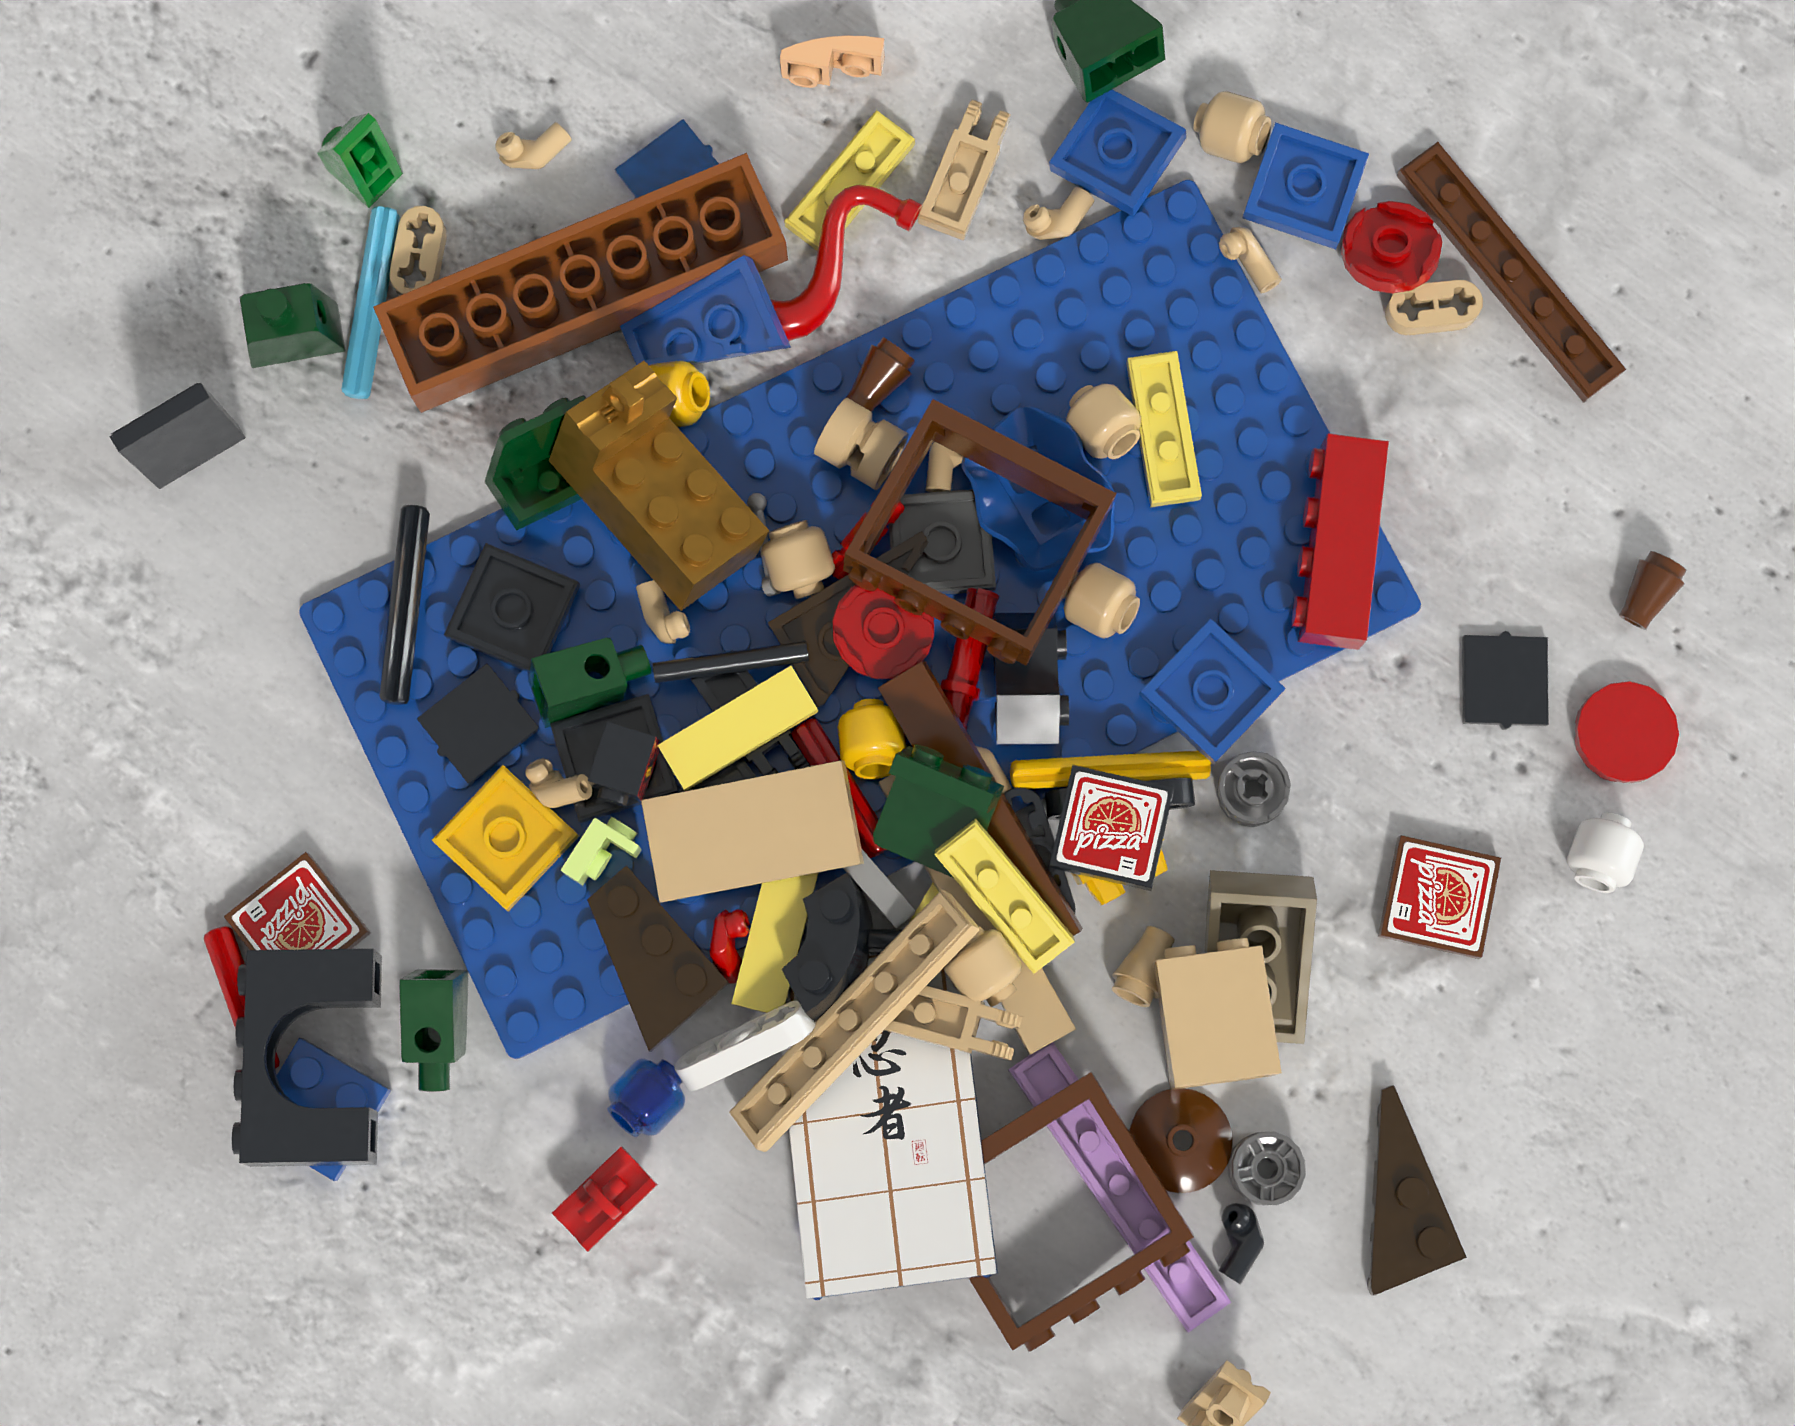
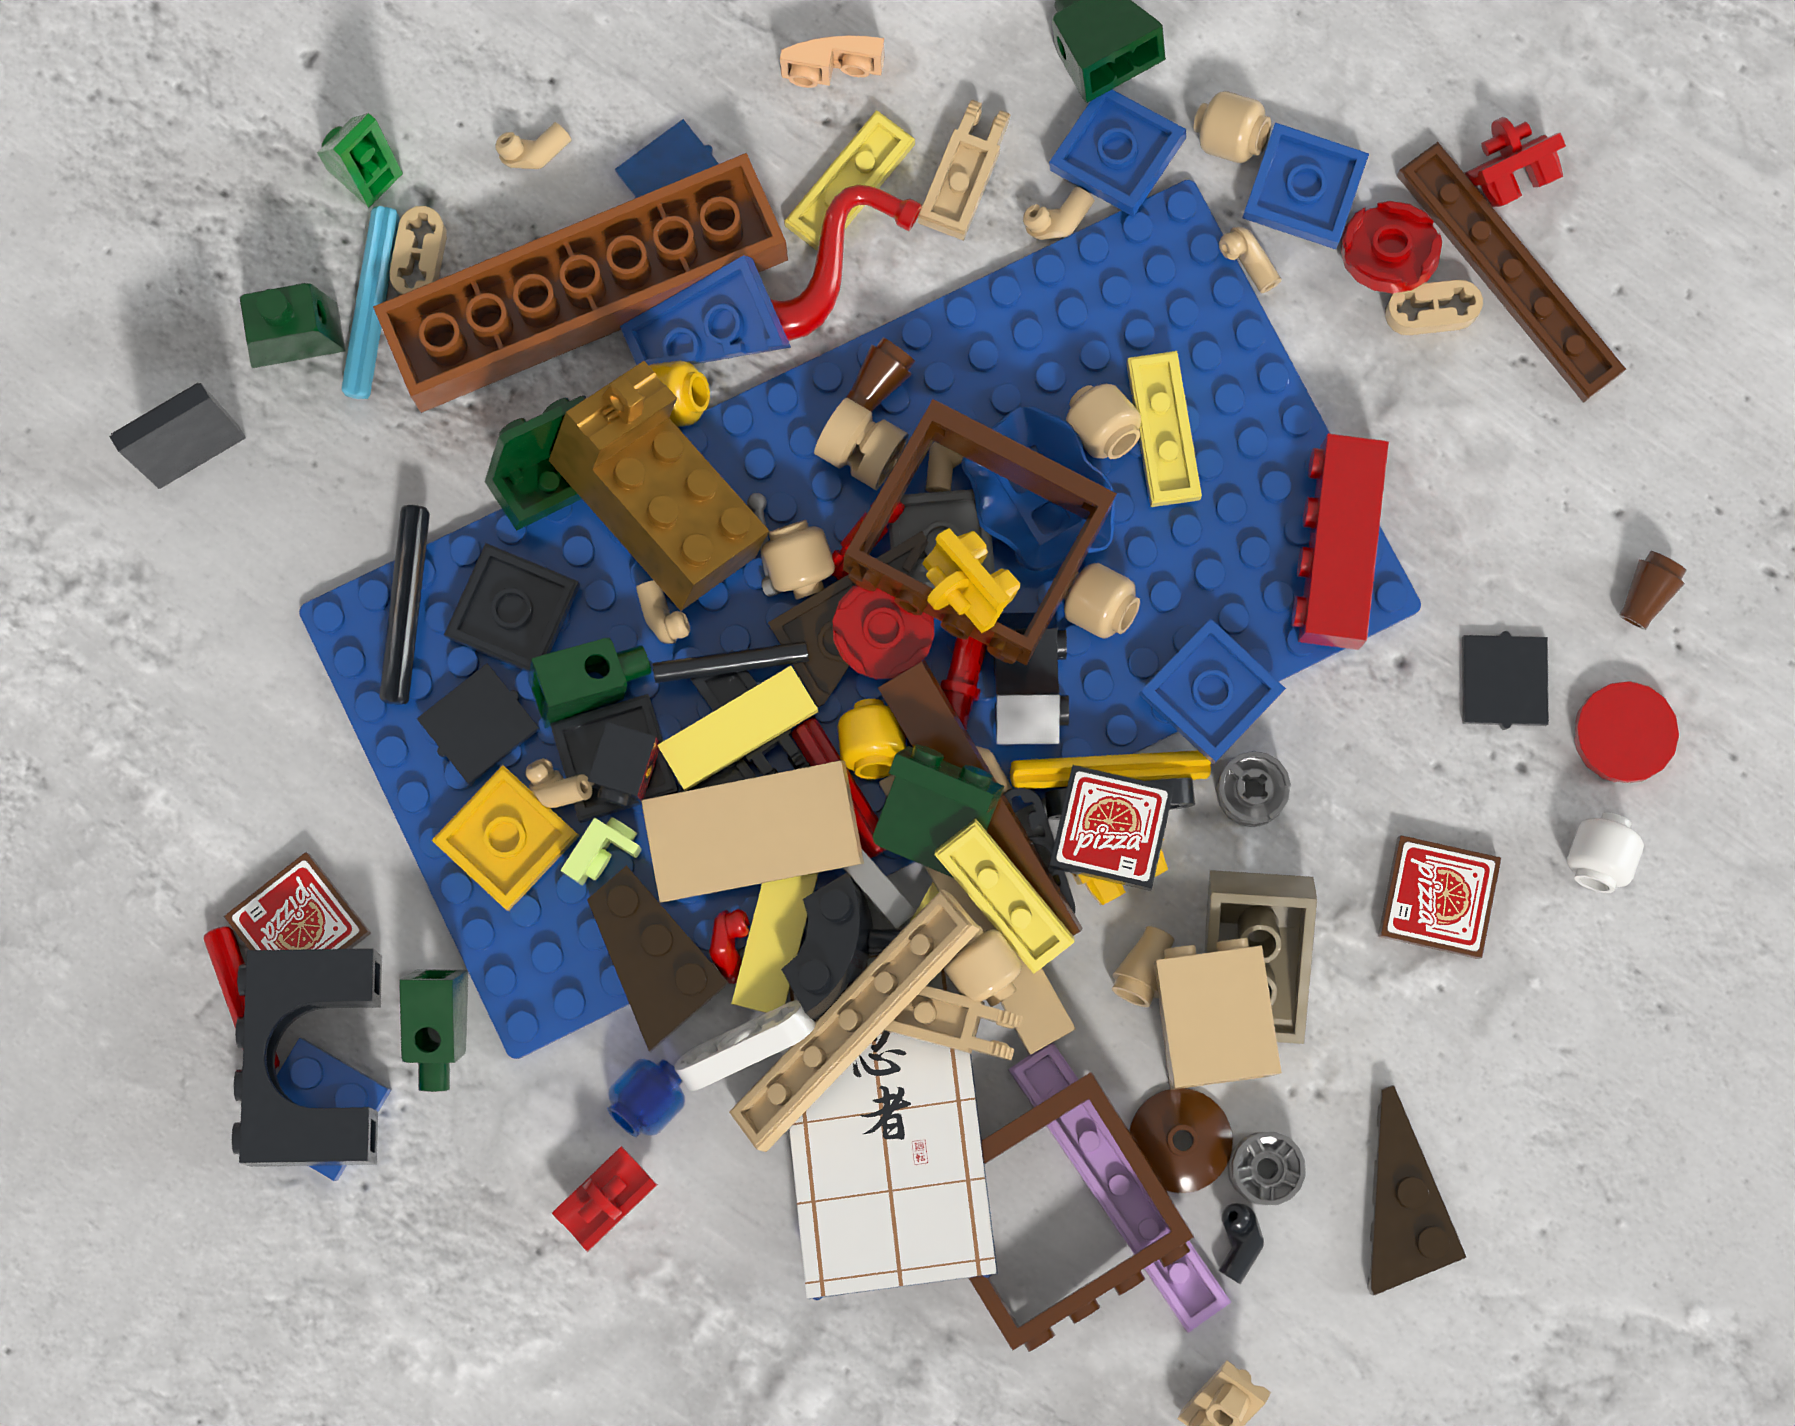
(964, 583): none -> yellow hips
(1537, 156): none -> red hips

